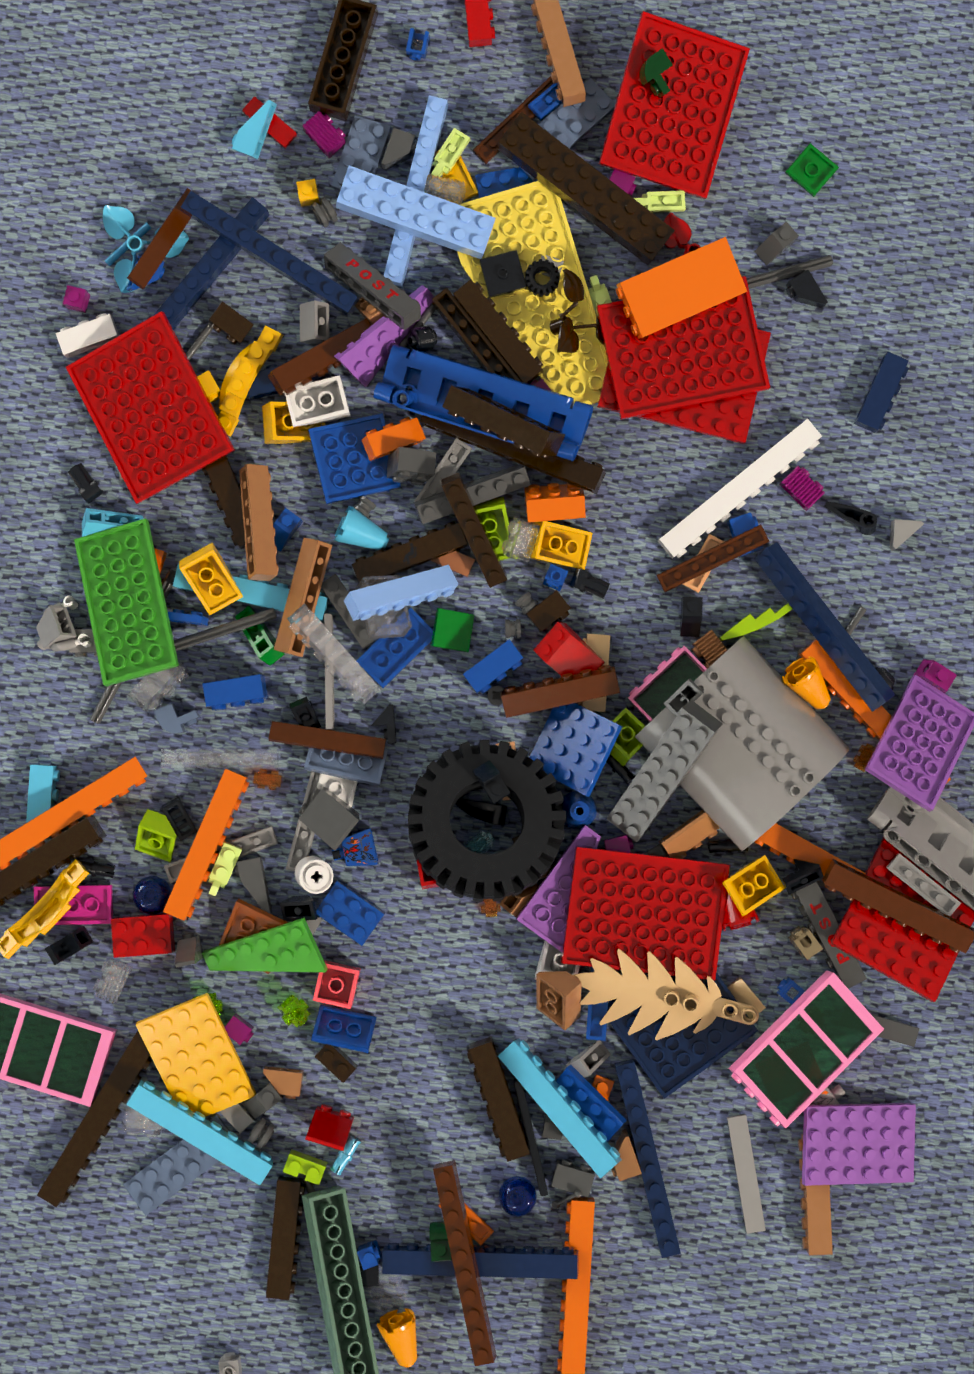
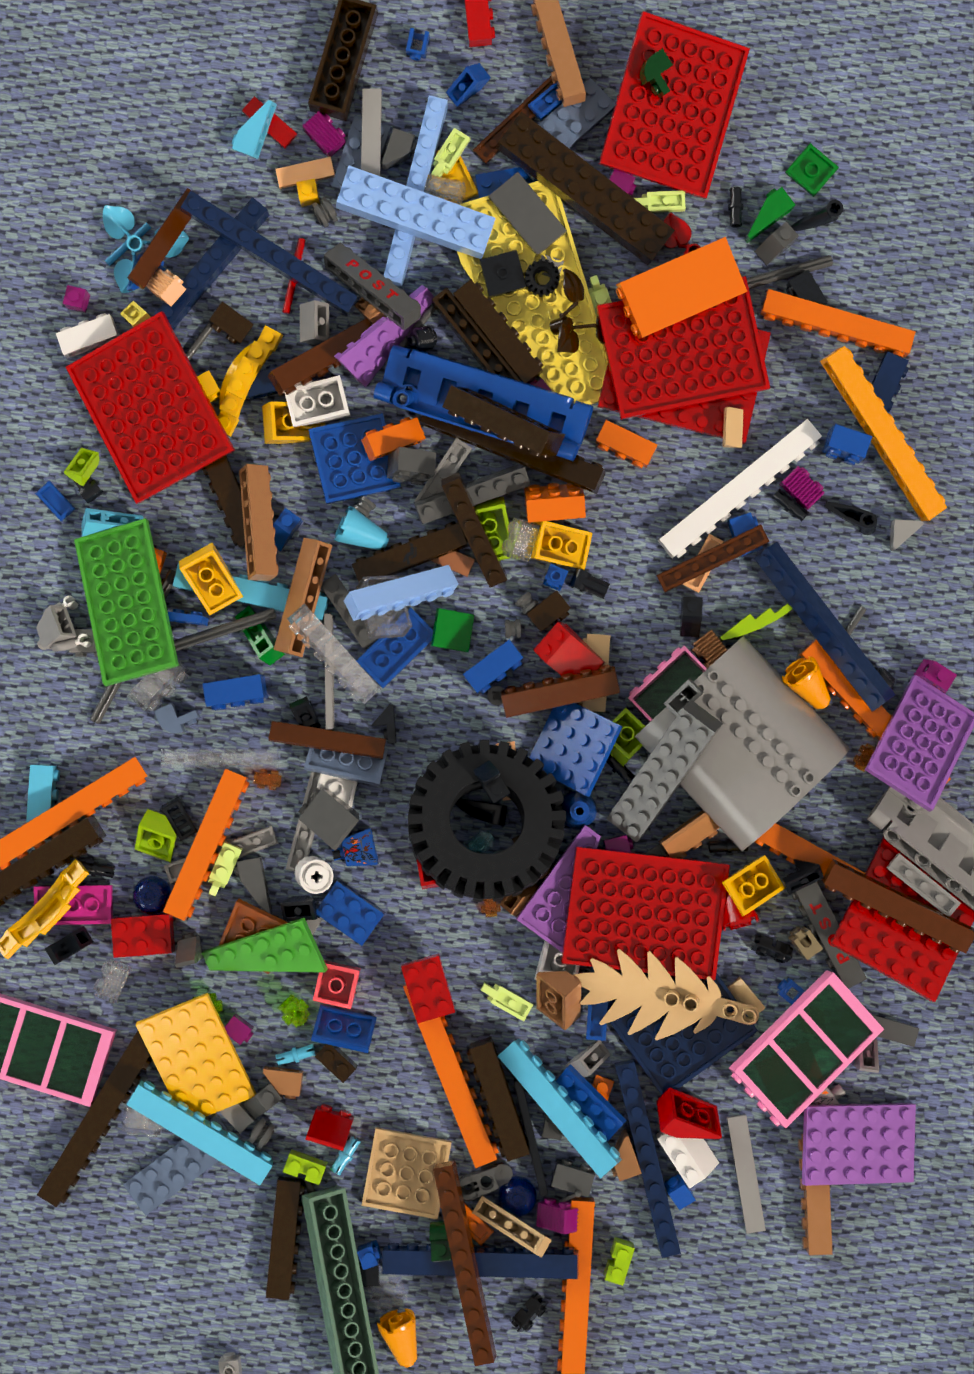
(55, 501): none -> blue tile
(82, 466): none -> lime slope
(134, 314): none -> light yellow slope
(166, 286): none -> light nougat brick
(291, 285): none -> red bar
(295, 1055): none -> medium azure pin
(315, 169): none -> light nougat tile
(371, 130): none -> light grey tile
(402, 1173): none -> tan plate
(428, 988): none -> red brick
(457, 1089): none -> orange brick
(468, 84): none -> blue slope
(499, 1174): none -> dark grey piece
(507, 1000): none -> yellowish green hinge
(511, 1226): none -> tan brick
(527, 213): none -> dark grey tile
(536, 1308): none -> black hinge
(557, 1216): none -> magenta brick
(618, 1267): none -> lime brick
(625, 444): none -> orange brick
(679, 1191): none -> blue brick
(687, 1116): none -> red slope
(690, 1157): none -> white slope
(732, 427): none -> tan slope
(735, 207): none -> black pin
(774, 208): none -> green slope
(780, 953): none -> black hinge
(790, 505): none -> black pin
(819, 217): none -> black piece
(837, 323): none -> orange brick
(846, 444): none -> blue brick
(868, 1058): none -> light grey slope
(885, 436): none -> light orange brick

